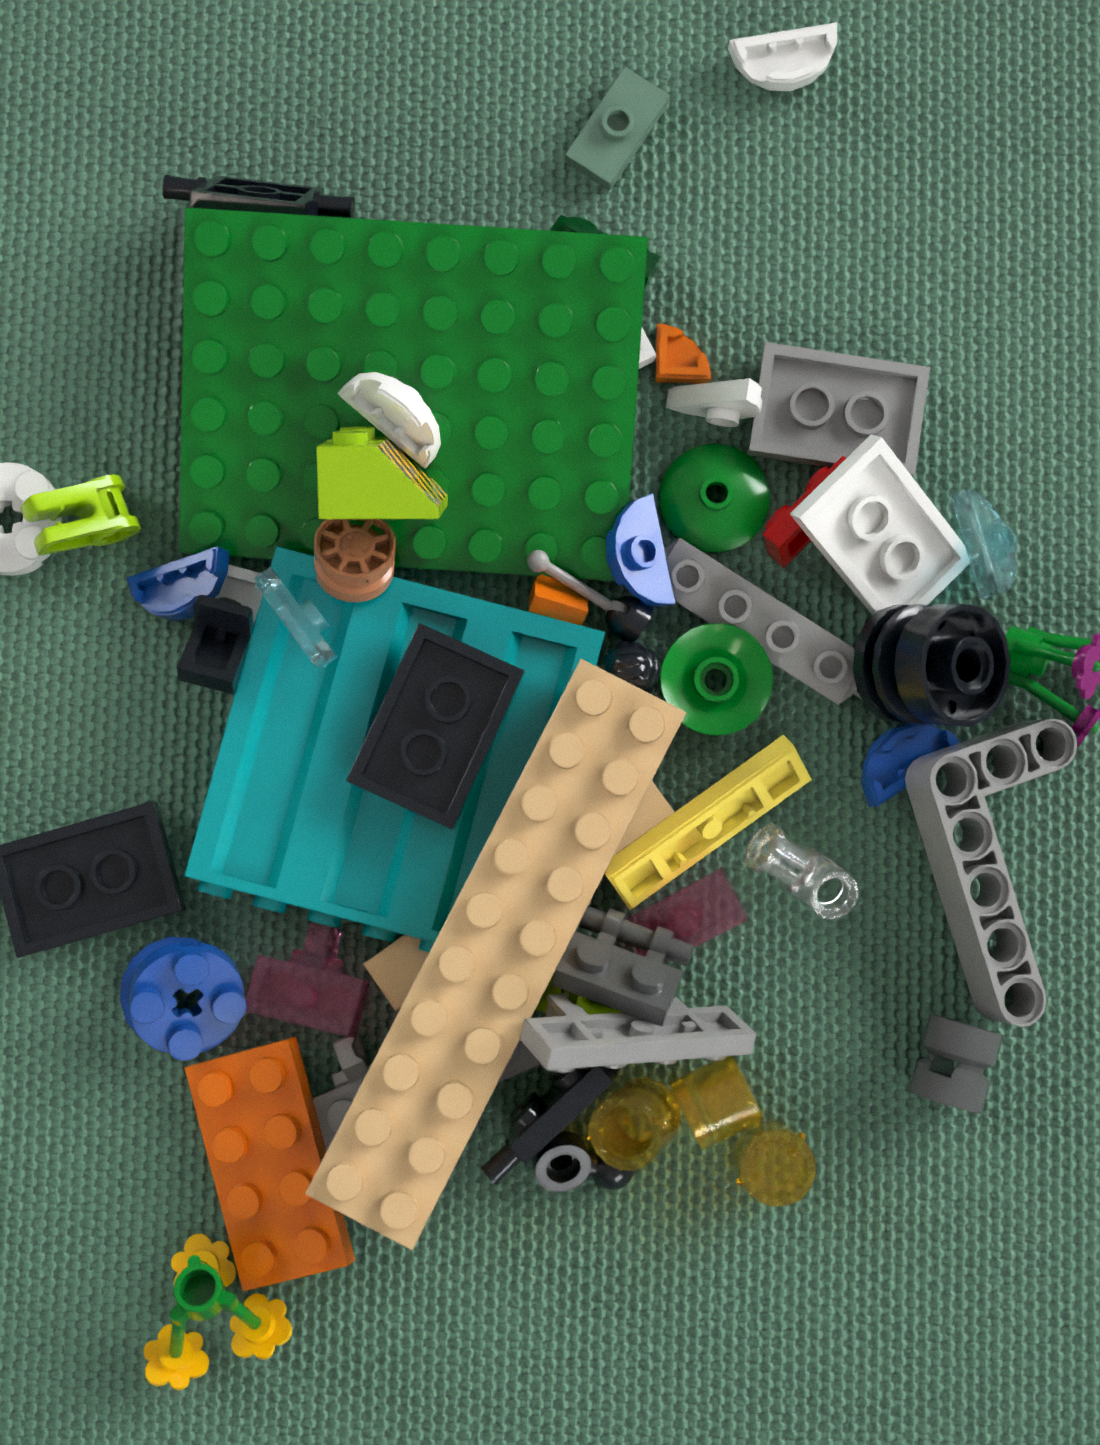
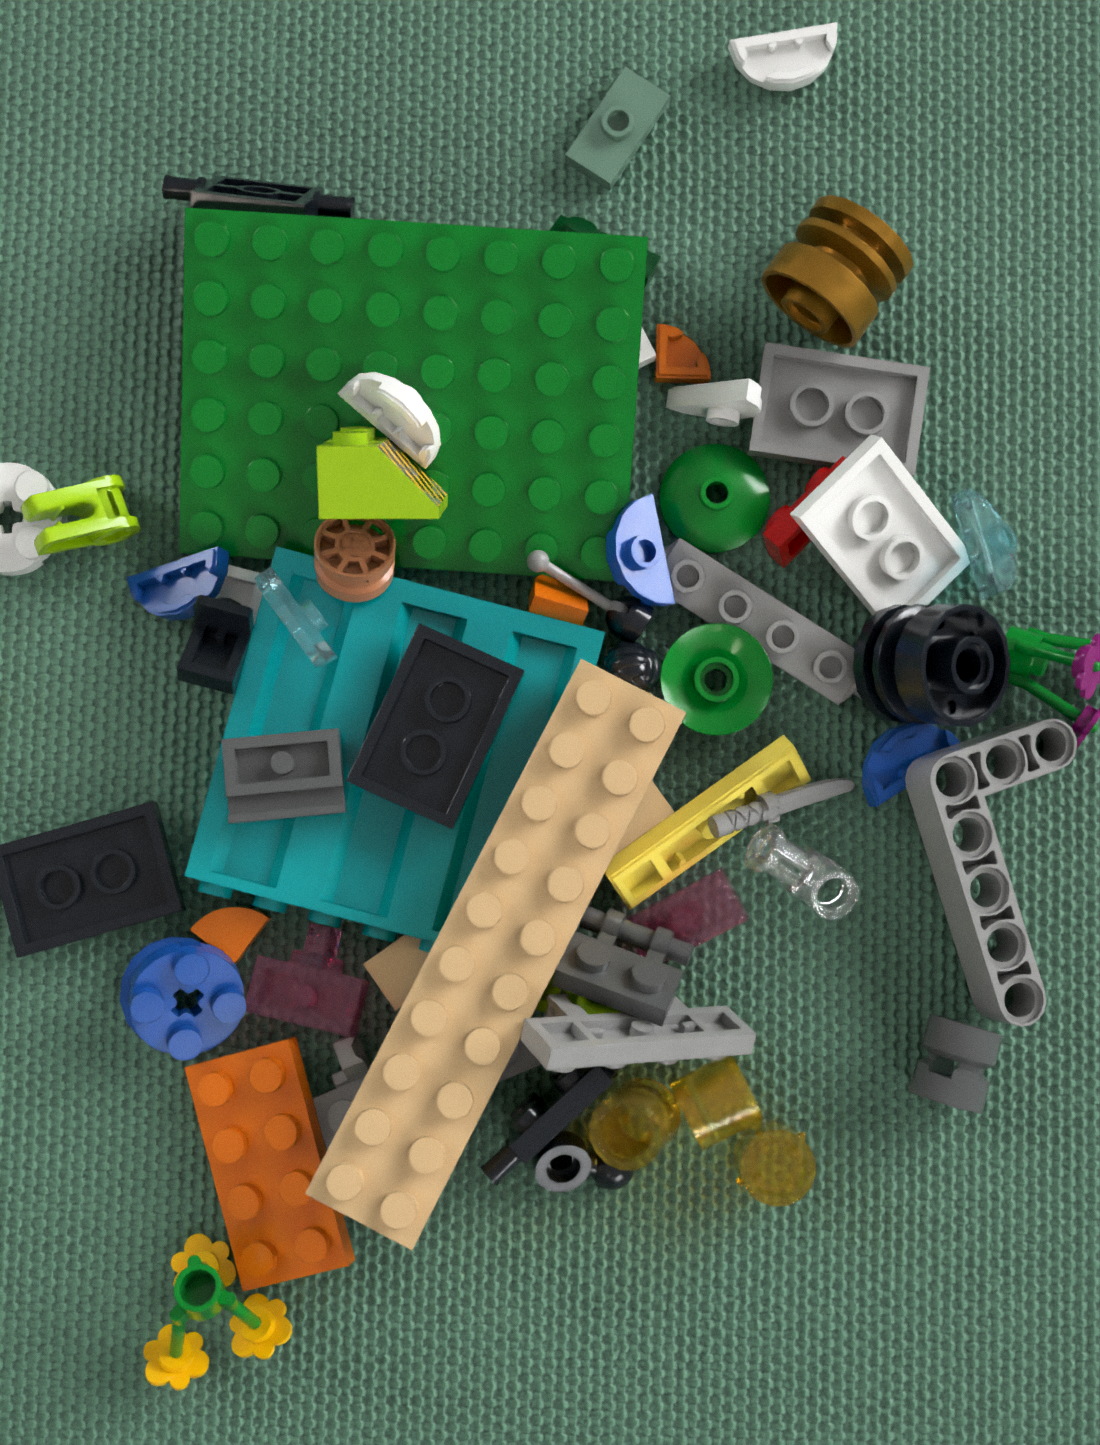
(231, 929): none -> orange tile
(284, 776): none -> dark grey plate
(770, 806): none -> light grey piece
(837, 270): none -> pearl gold wheel

